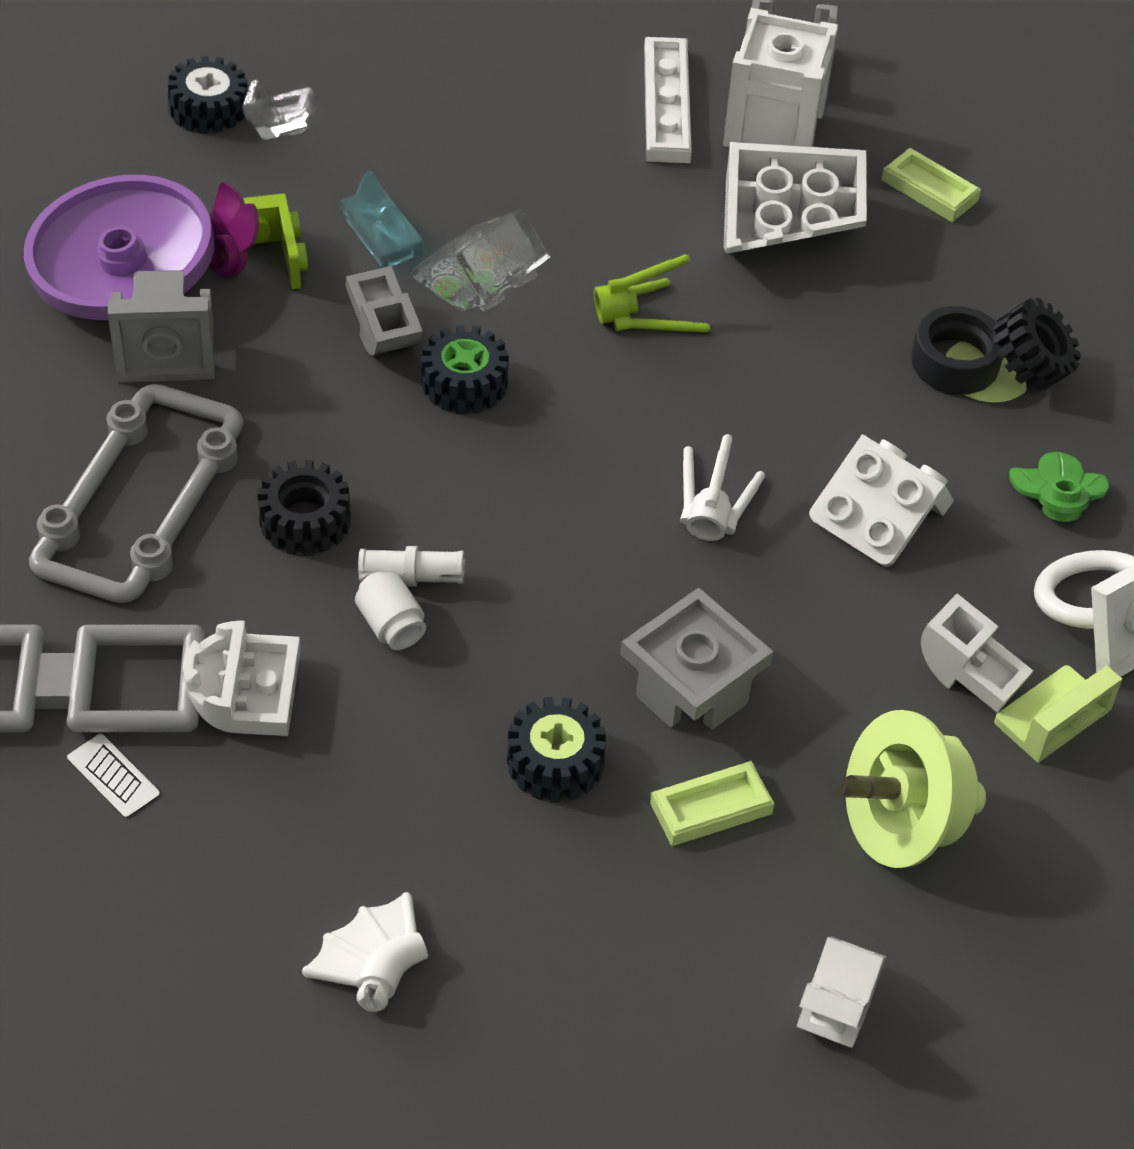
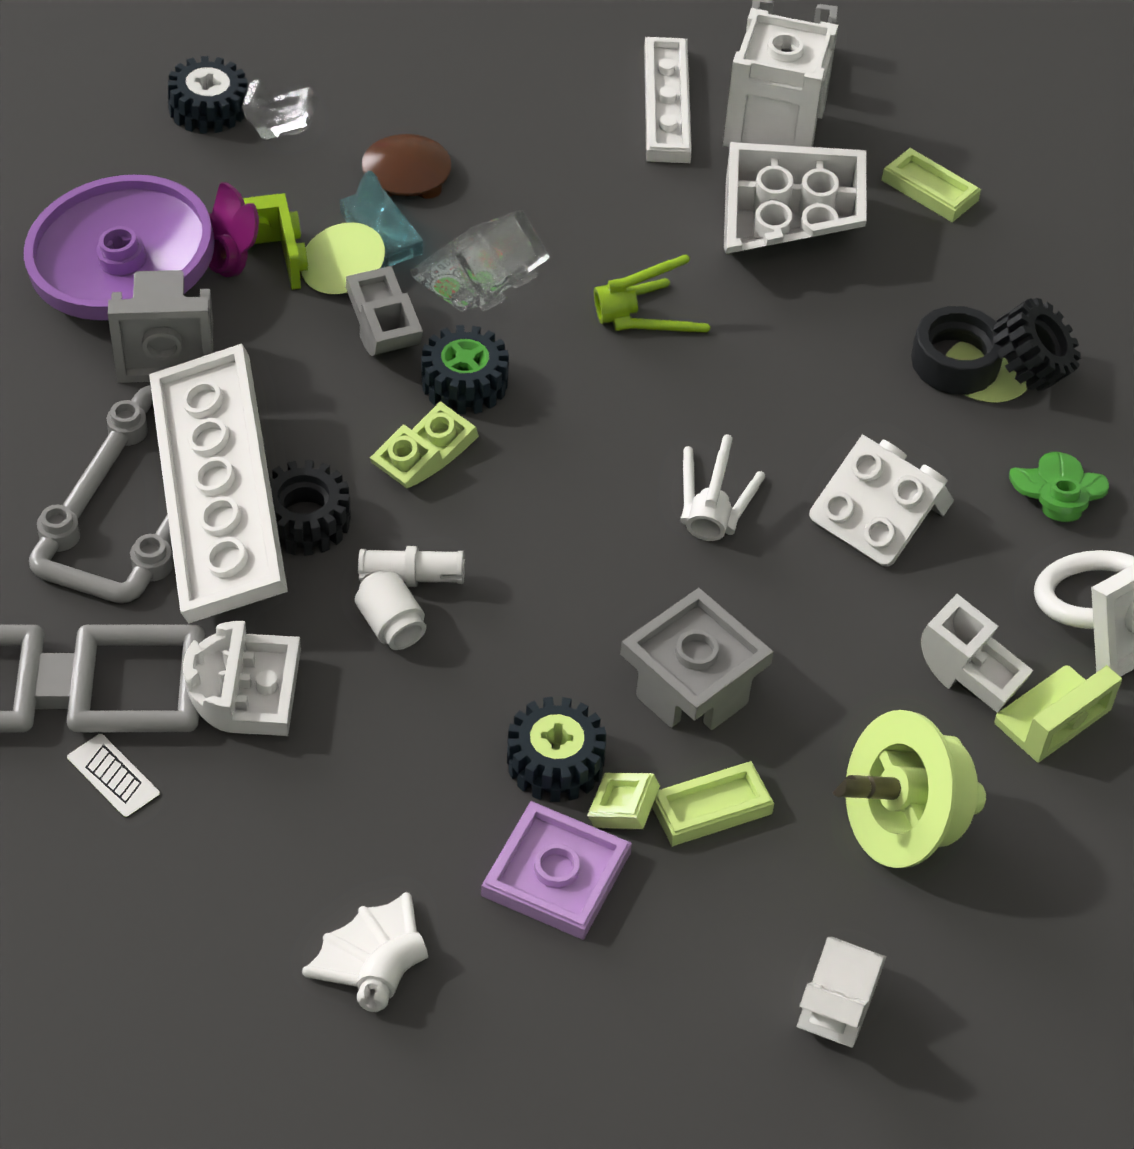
(216, 484): none -> white plate
(340, 253): none -> yellowish green sticker
(408, 165): none -> reddish brown dish
(427, 448): none -> yellowish green slope
(556, 870): none -> lavender tile
(623, 800): none -> yellowish green tile

